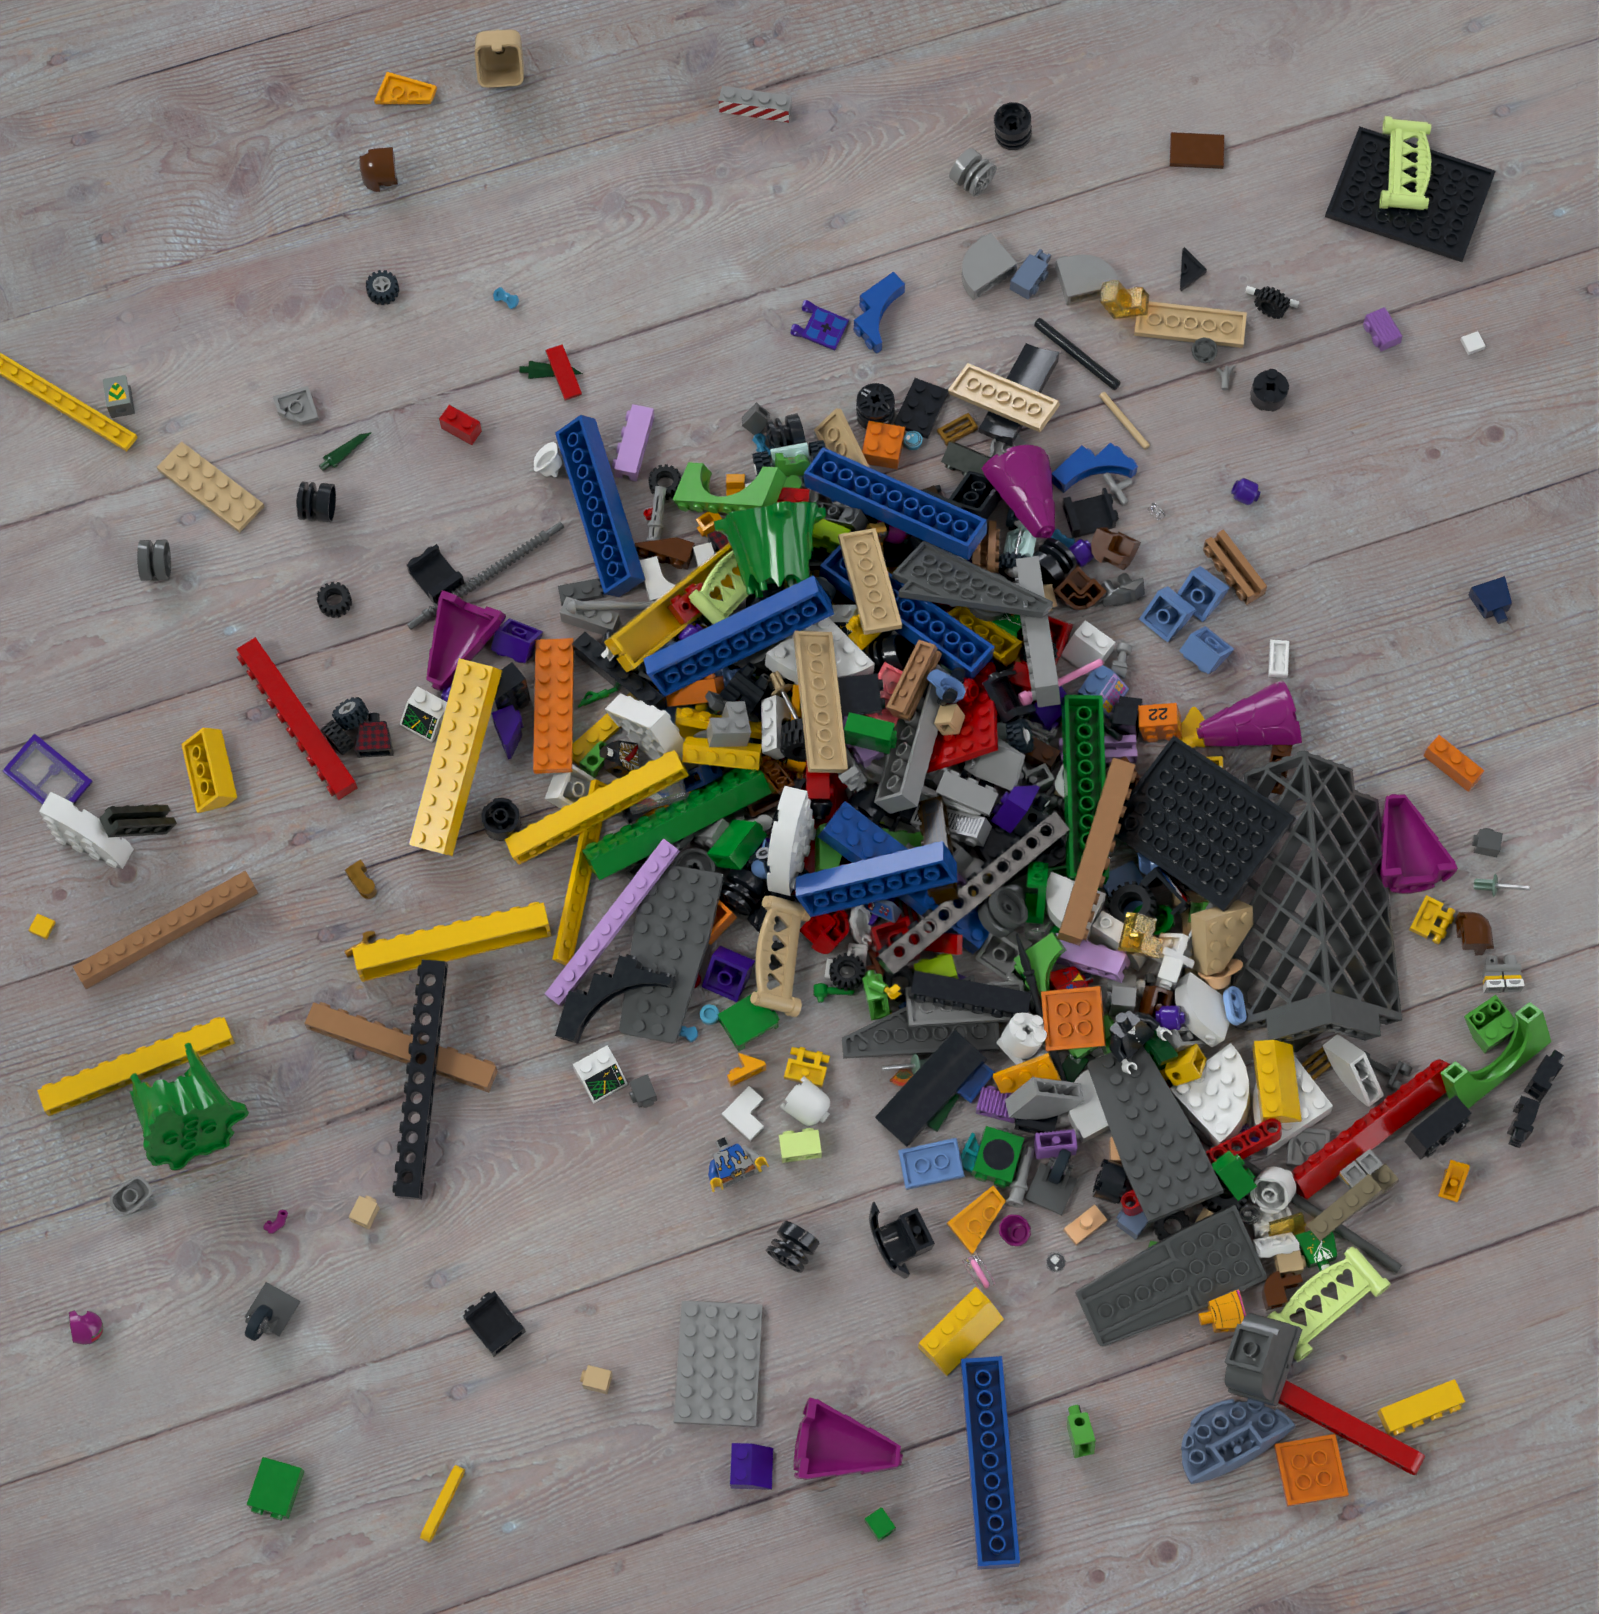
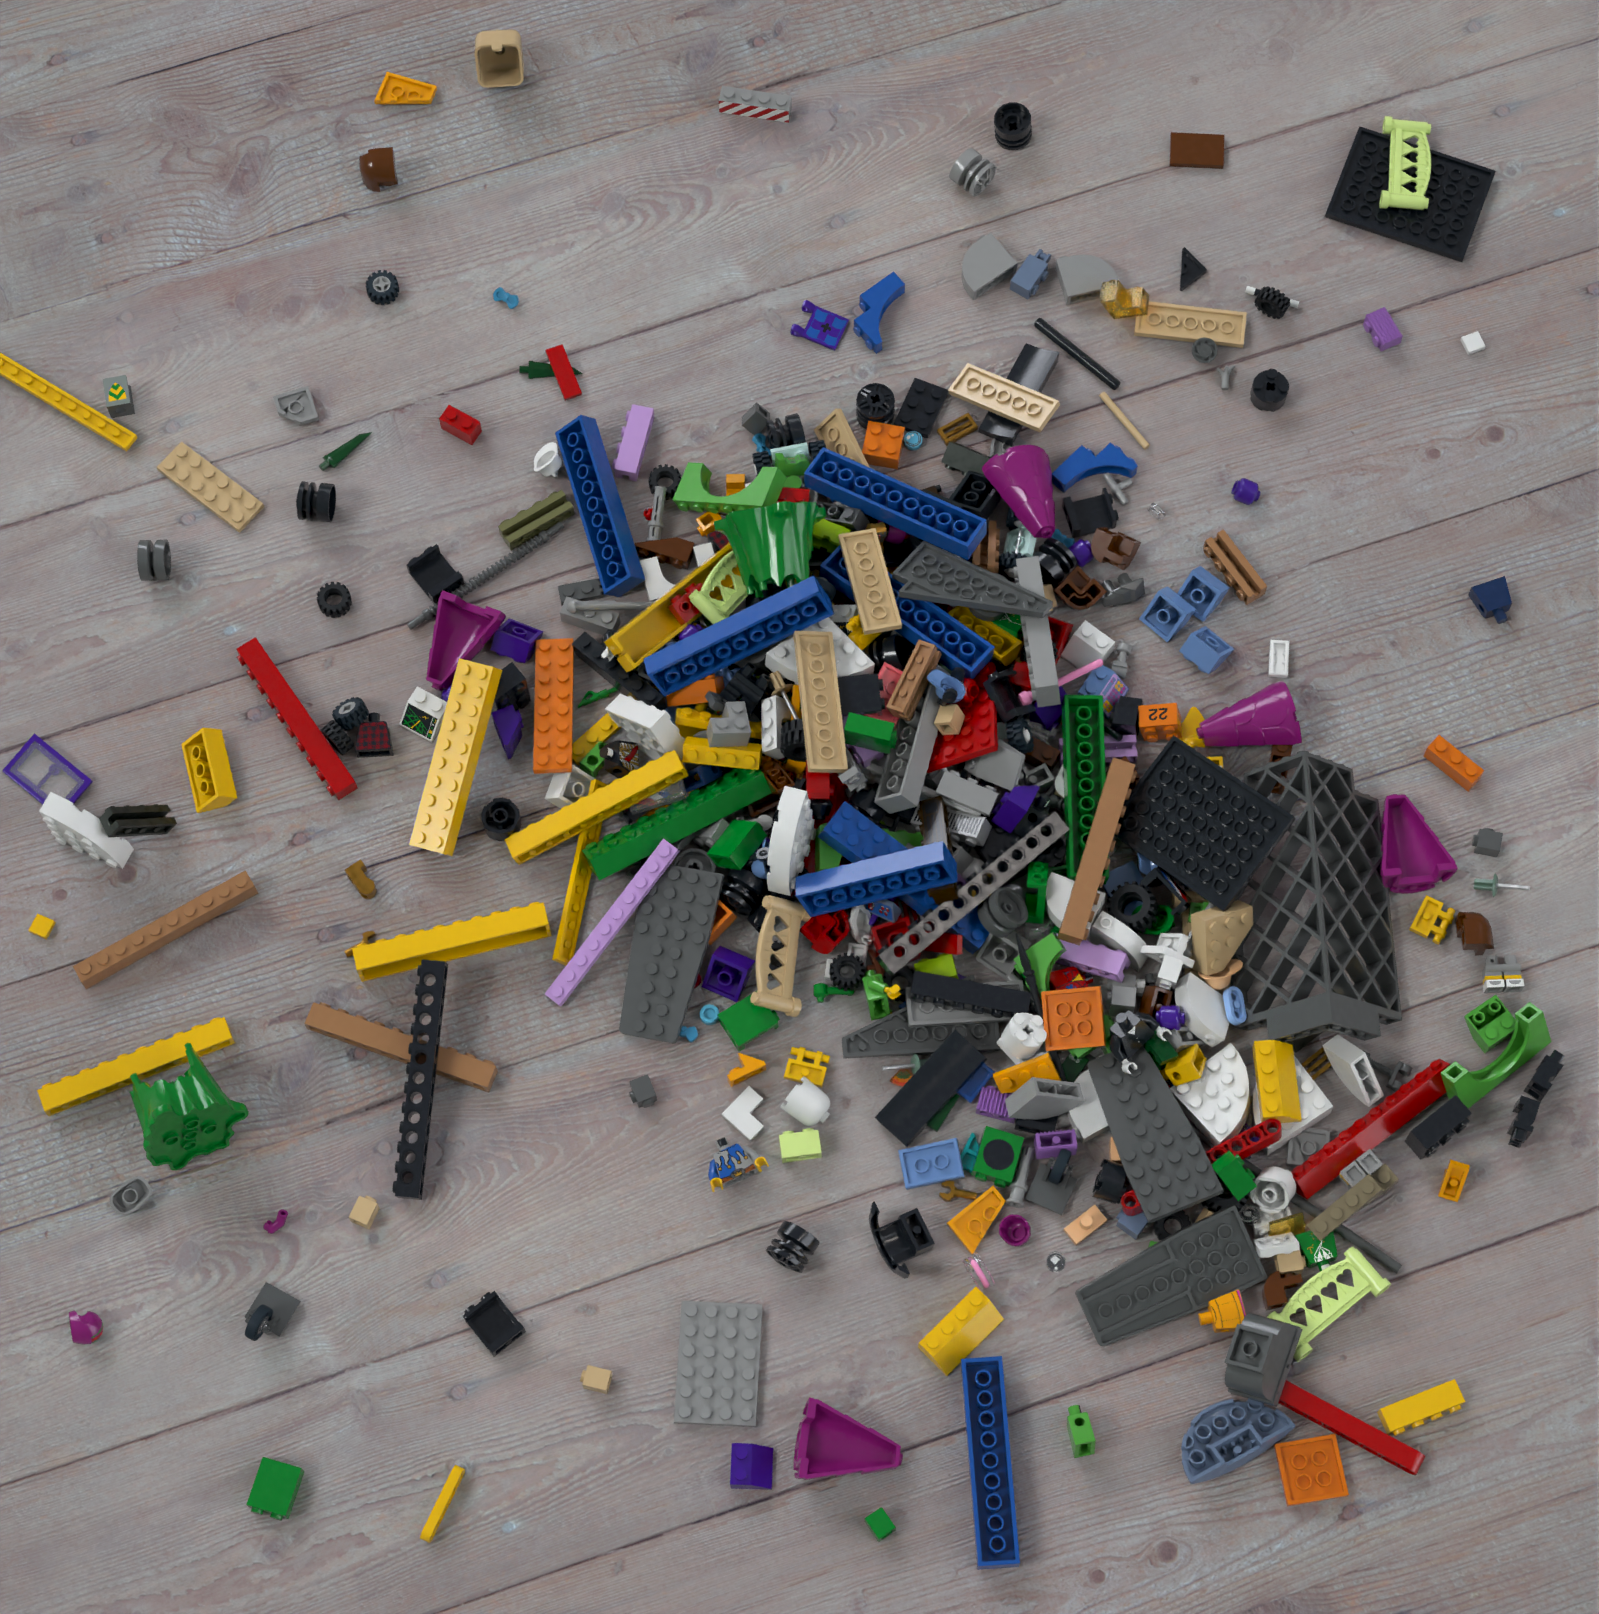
(535, 519): none -> olive brick
(581, 1006): black arch -> none
(600, 1074): slope -> none
(955, 1192): none -> pearl gold bar
(1138, 936): clear yellow brick -> none

